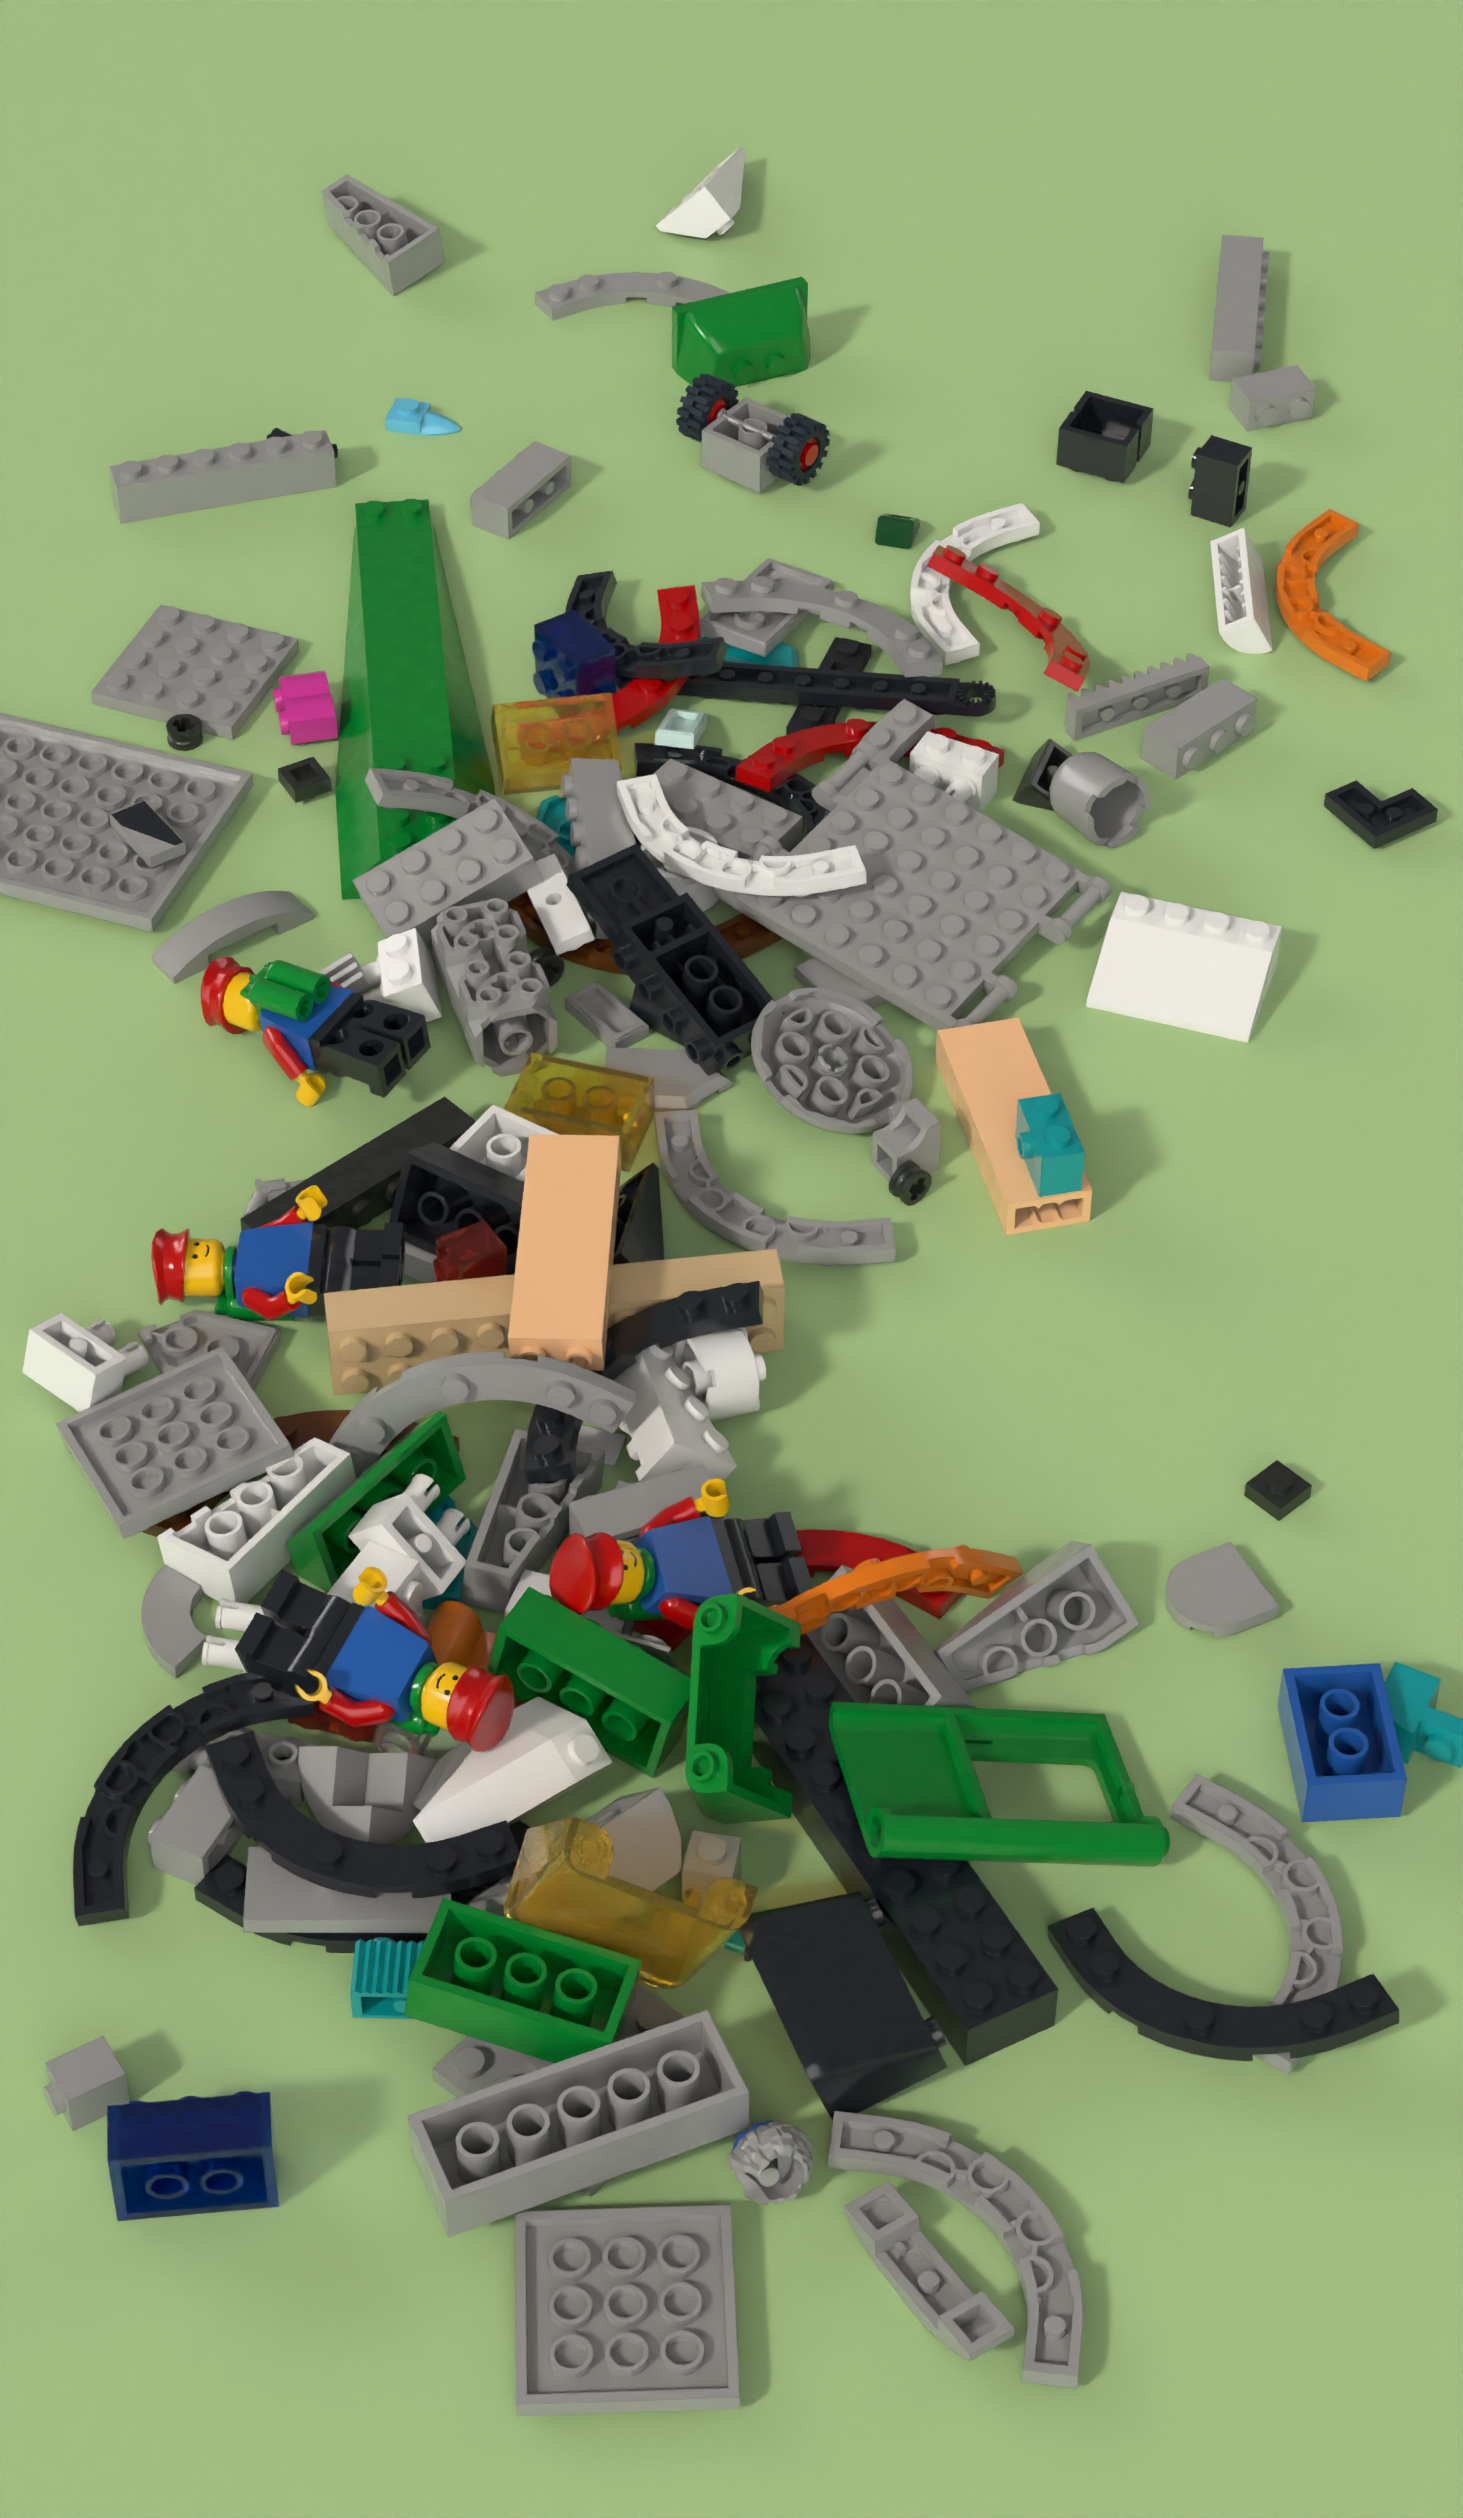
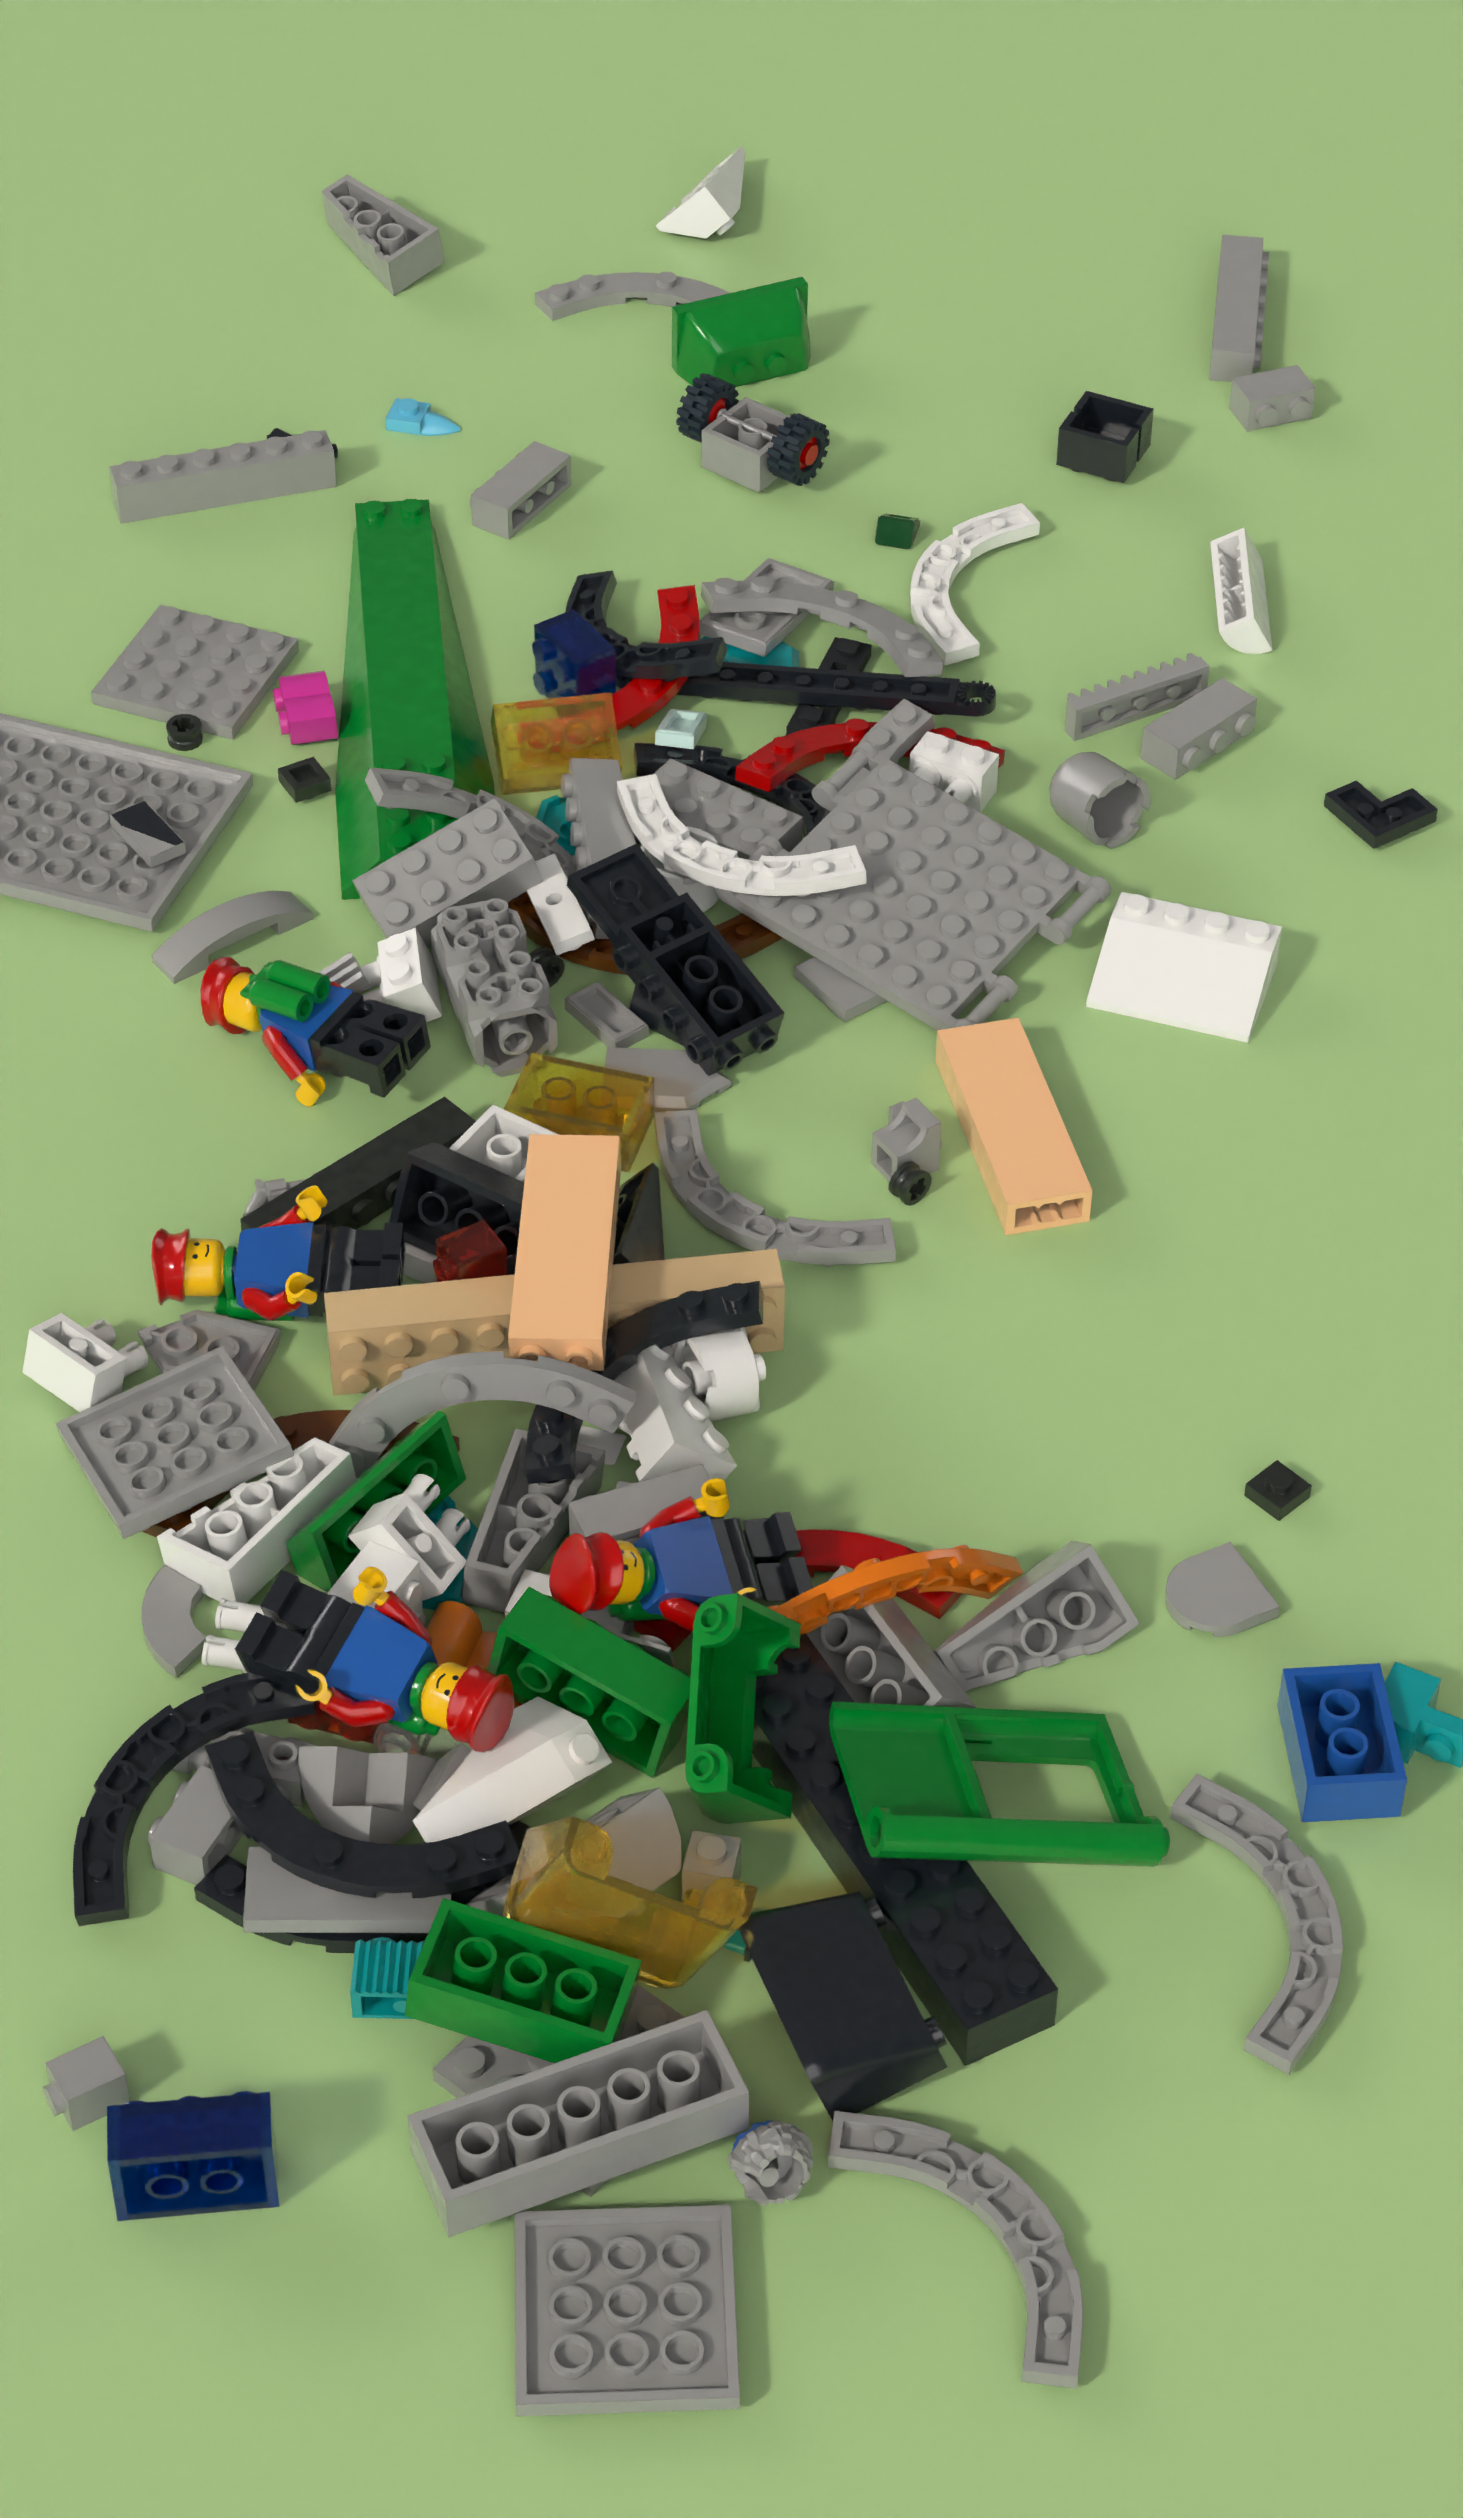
(830, 1060): light grey brick -> none
(922, 2277): light grey slope -> none
(1037, 779): pearl dark grey slope -> none
(1049, 1145): teal brick -> none
(1066, 656): red plate -> none
(1212, 2027): black plate -> none
(1220, 481): black brick -> none
(1299, 598): orange plate -> none

